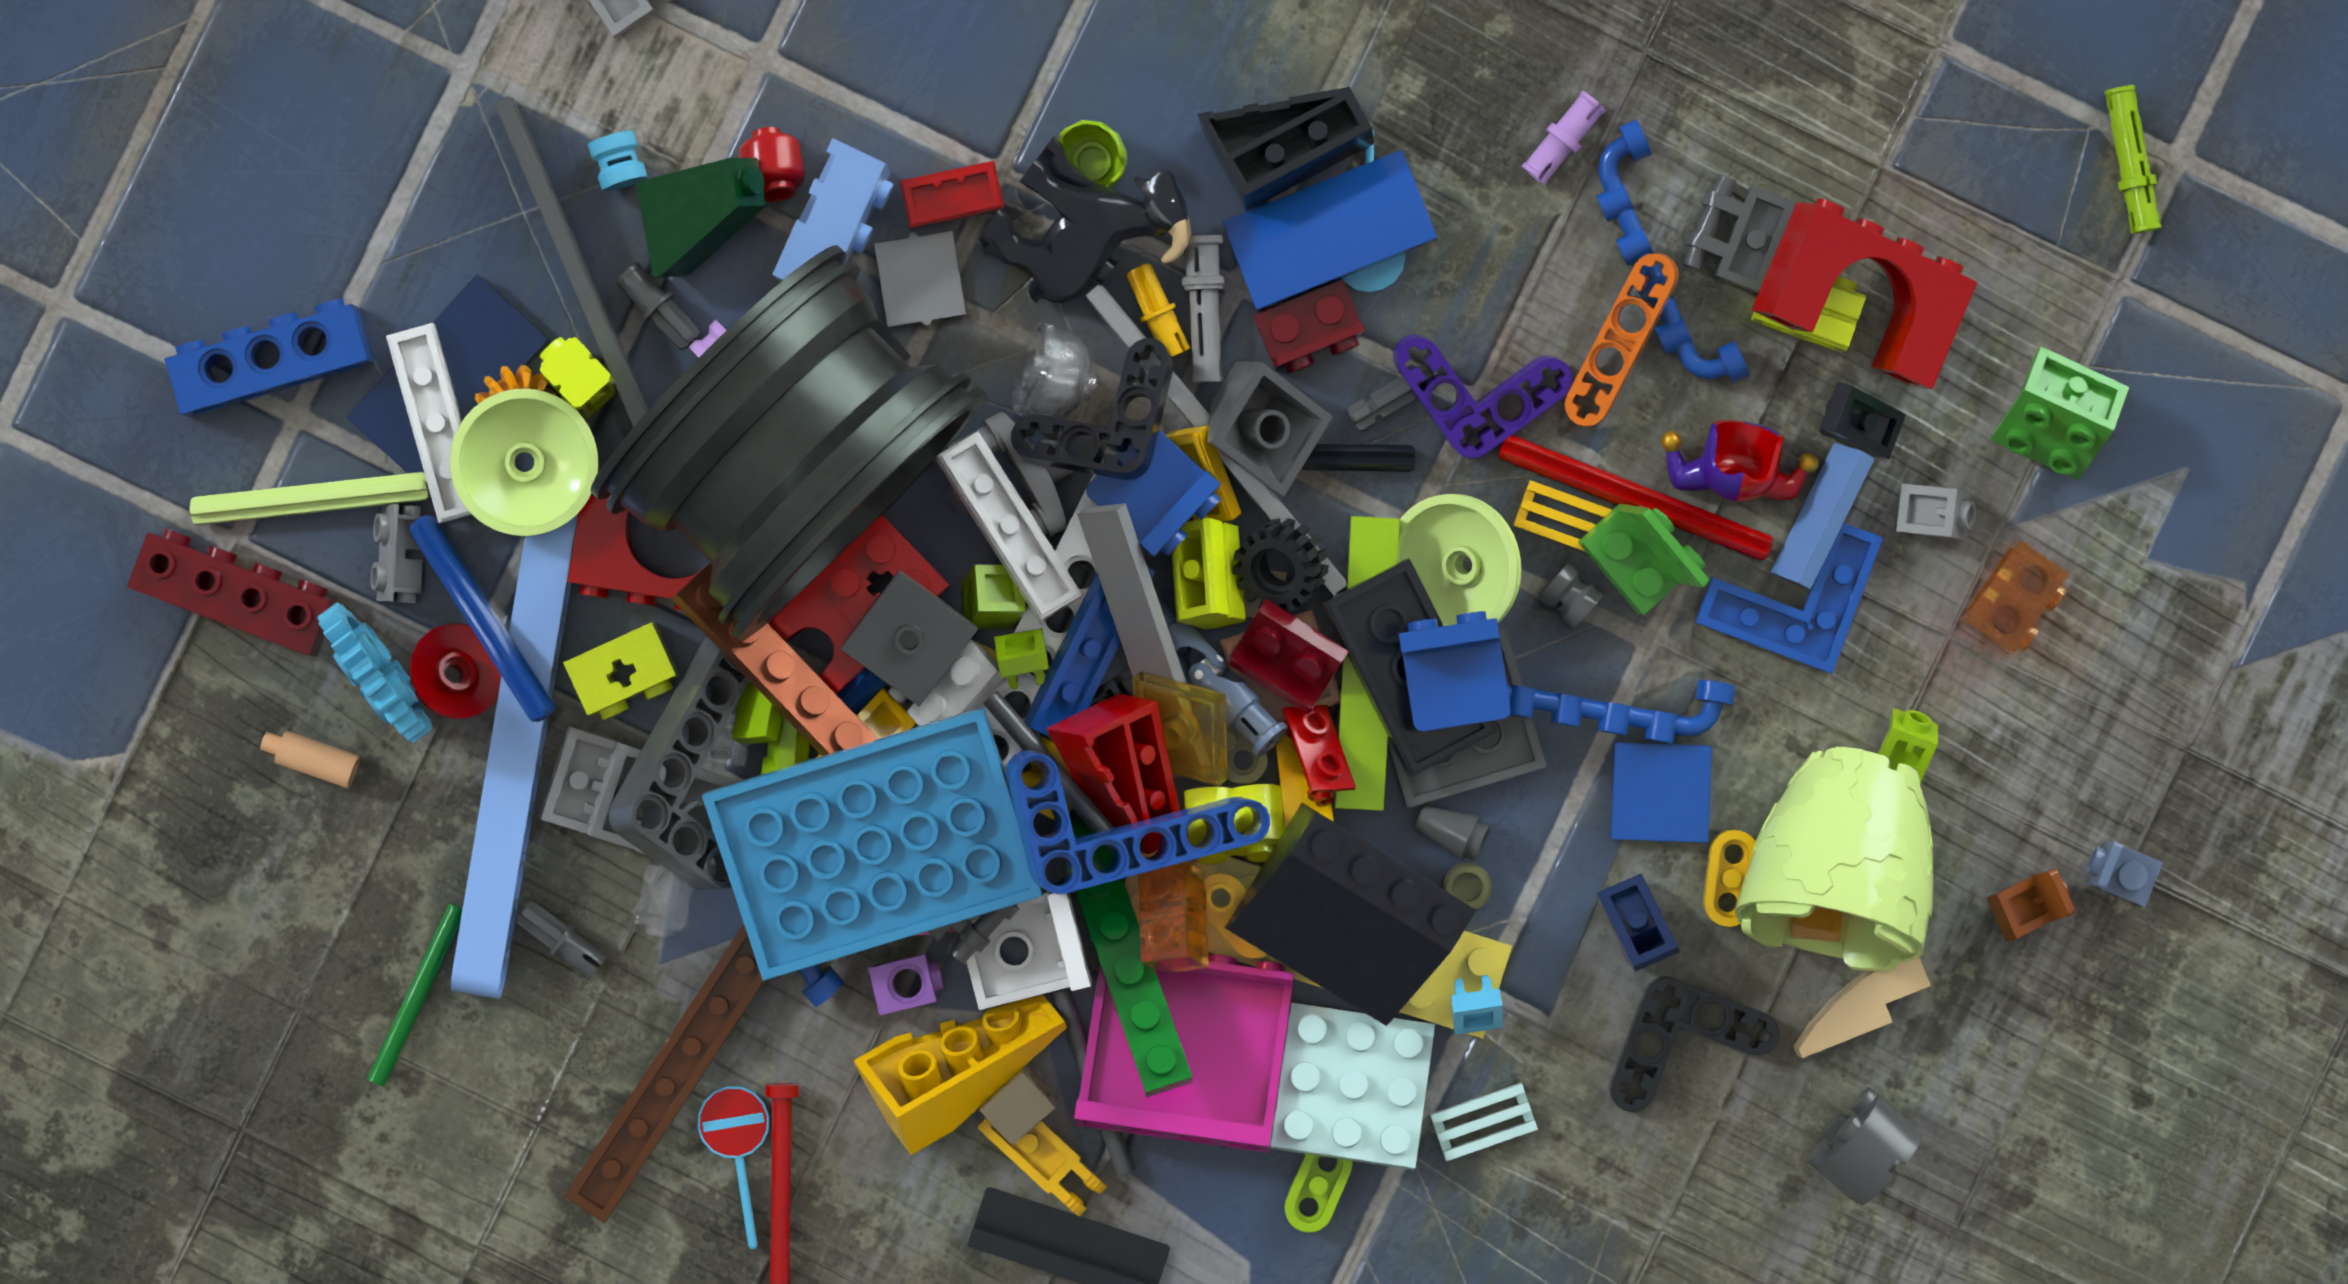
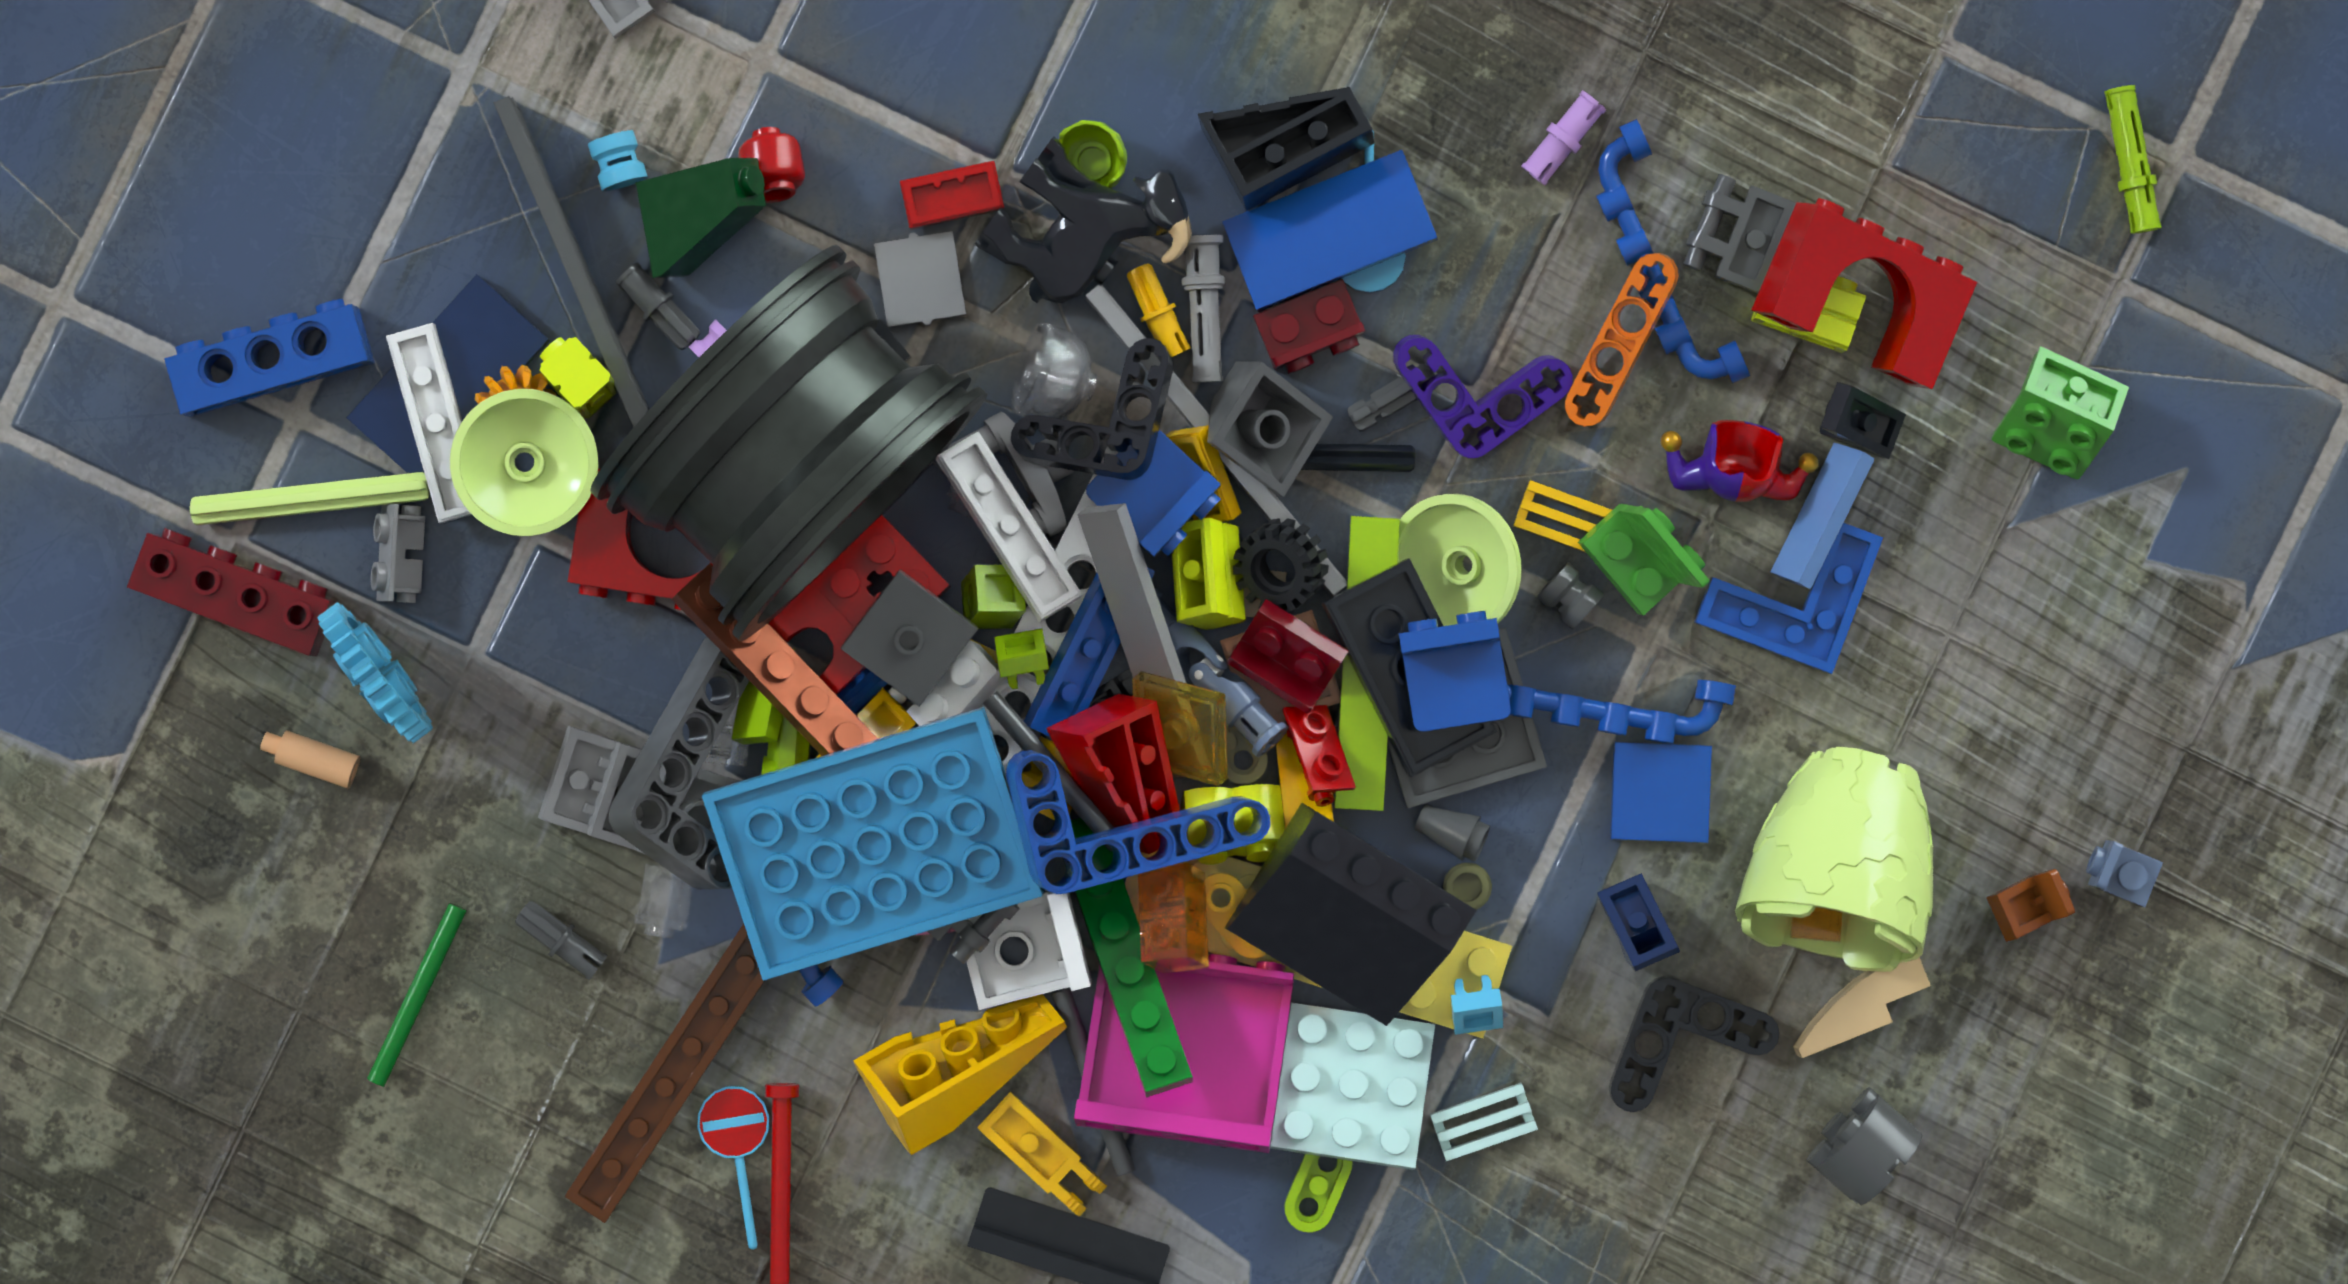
(457, 648): red dish -> none
(482, 618): blue axle -> none
(513, 771): light blue beam -> none
(594, 669): neon yellow brick -> none
(837, 208): light blue wedge -> none
(885, 991): medium lavender brick -> none
(1019, 1104): dark tan panel -> none
(1622, 491): red axle -> none
(1725, 876): yellow plate -> none
(1910, 740): lime bracket -> none
(1935, 511): light grey bracket -> none
(2005, 590): clear orange brick -> none

